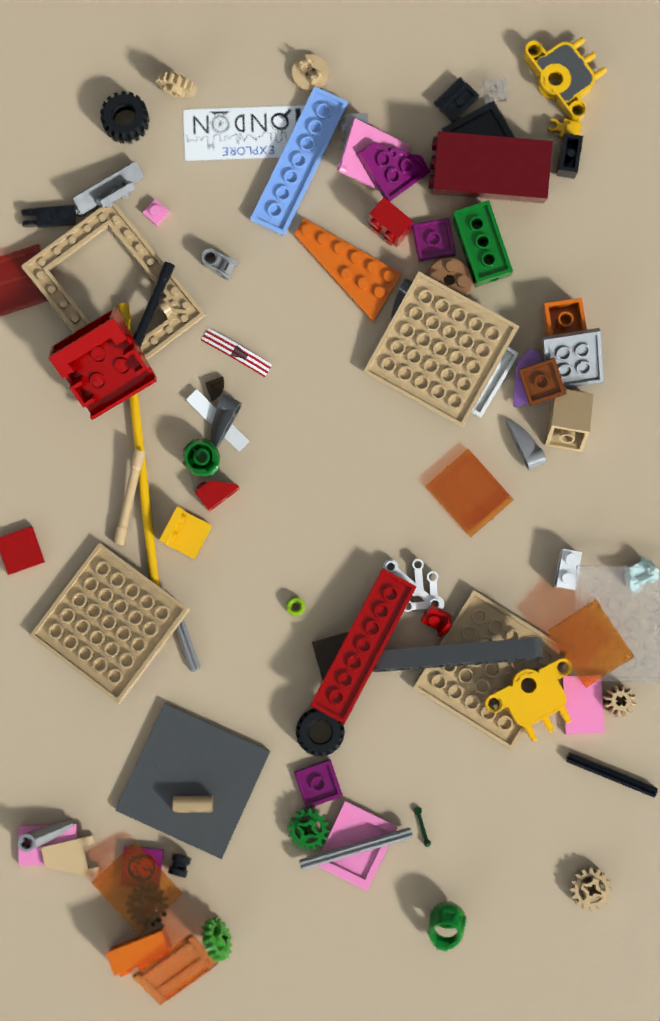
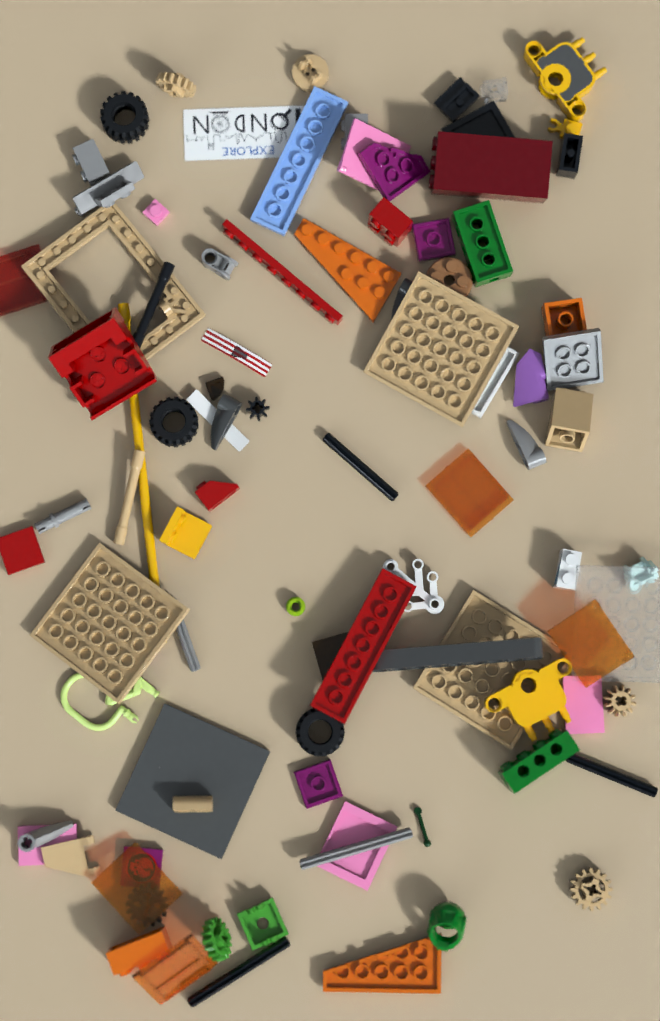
(50, 216): black hinge -> none
(62, 516): none -> light grey pin
(91, 162): none -> light grey brick
(139, 685): none -> yellowish green piece
(169, 406): none -> black tyre
(179, 865): black wheel -> none
(201, 457): green helmet -> none
(238, 972): none -> black axle
(253, 406): none -> black gear
(262, 937): none -> bright green piece
(275, 267): none -> red plate
(302, 824): green gear -> none
(360, 466): none -> black axle
(401, 969): none -> orange wing
(437, 619): red bracket -> none
(542, 381): dark orange plate -> none
(565, 748): none -> green brick

